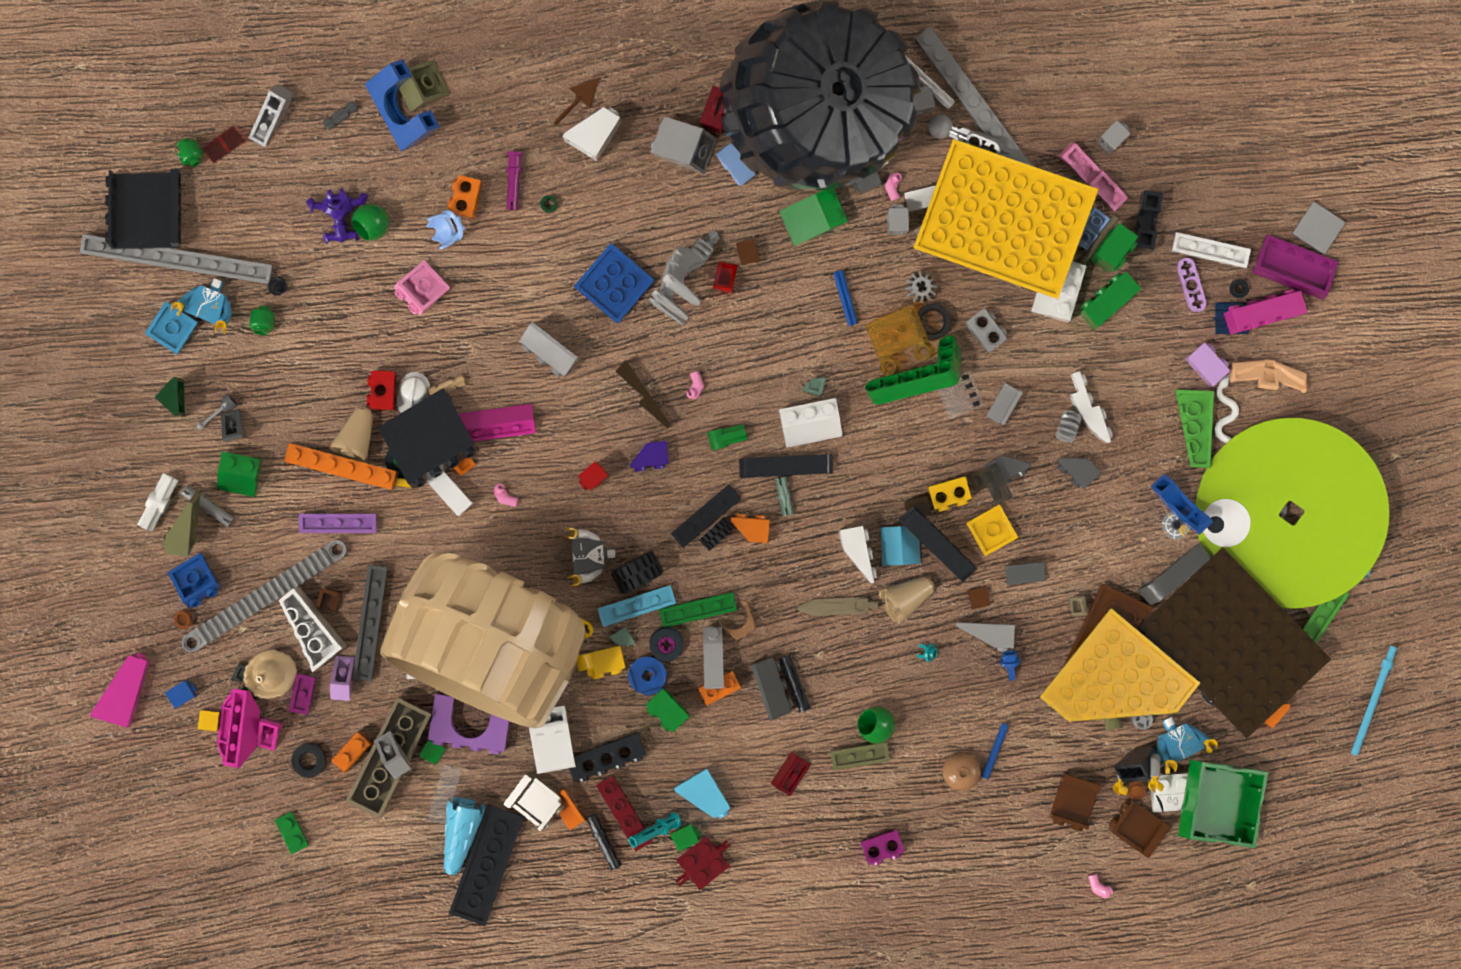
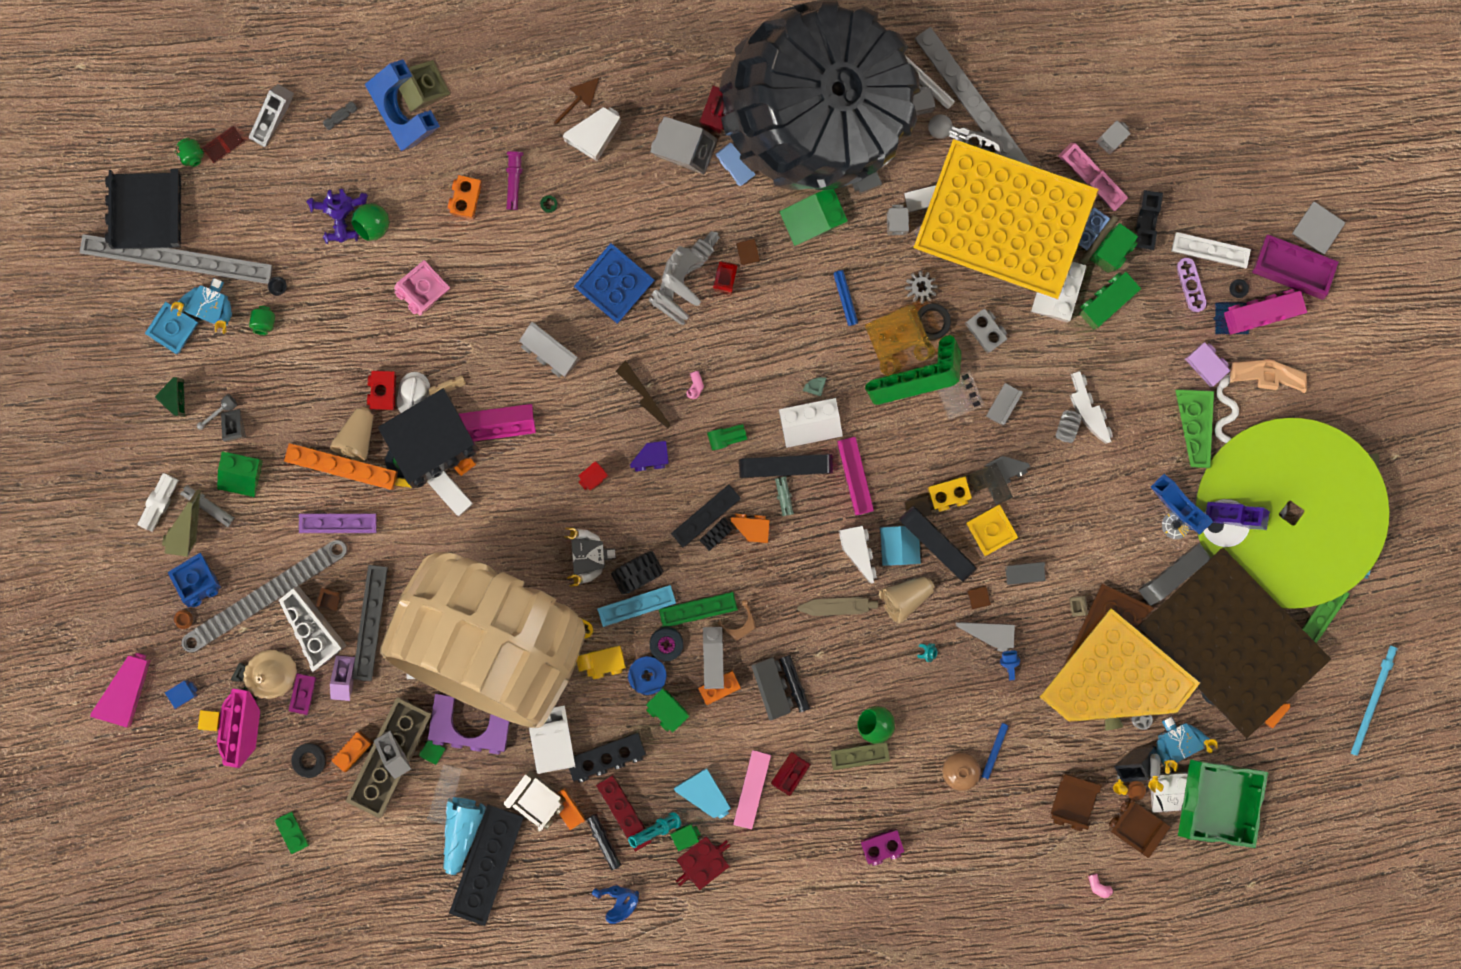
(268, 733): dark pink slope -> none
(444, 228): light blue helmet -> none
(503, 497): bright pink arm -> none
(620, 910): none -> blue helmet
(622, 637): sand green tile -> none
(752, 789): none -> bright pink tile
(855, 476): none -> dark pink panel
(891, 185): bright pink arm -> none
(1080, 471): dark grey slope -> none
(1238, 515): none -> dark purple slope

